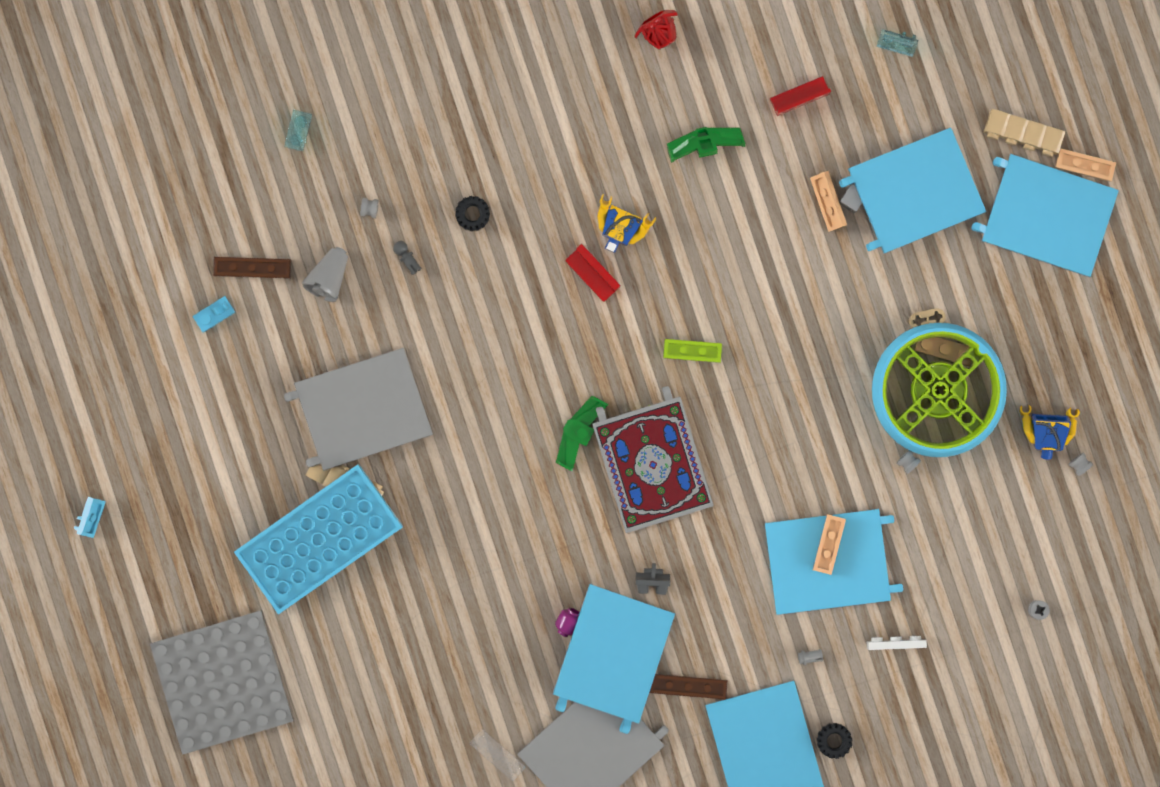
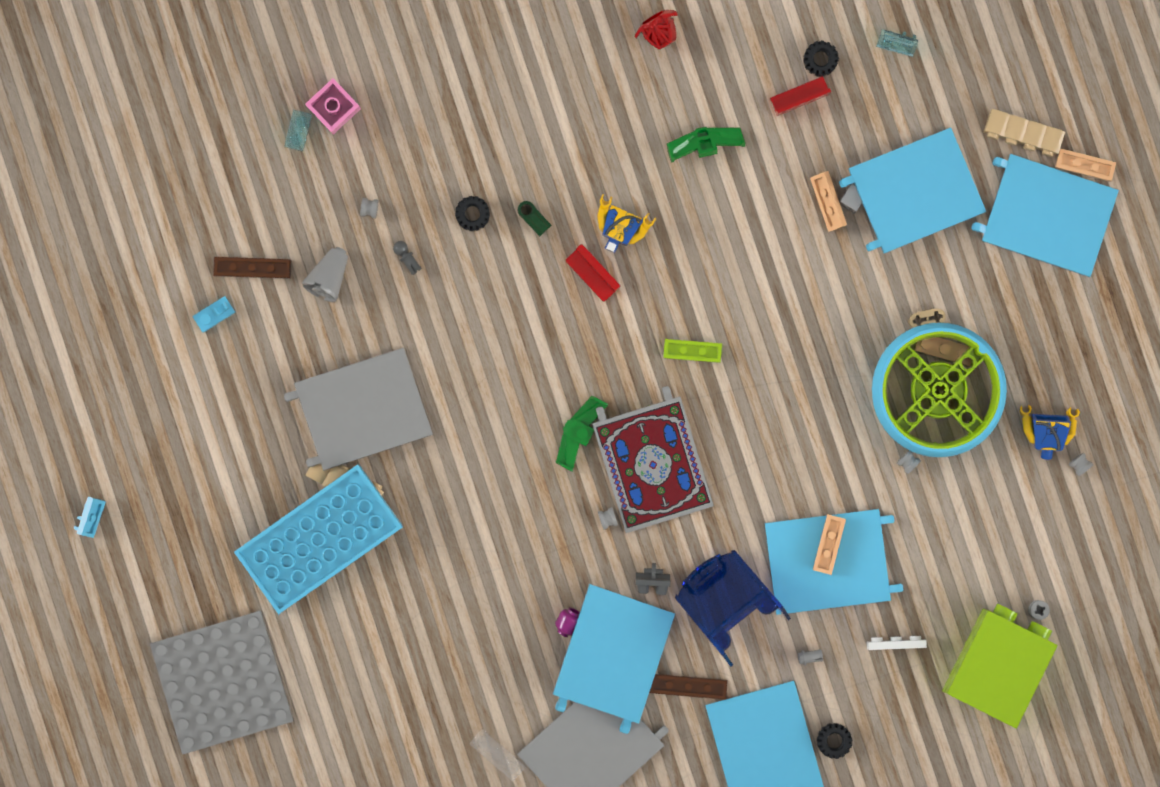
(333, 106): none -> bright pink brick
(535, 219): none -> dark green piece
(607, 518): none -> light grey wheel
(722, 595): none -> clear blue windscreen
(823, 47): none -> black tyre
(1001, 665): none -> lime brick

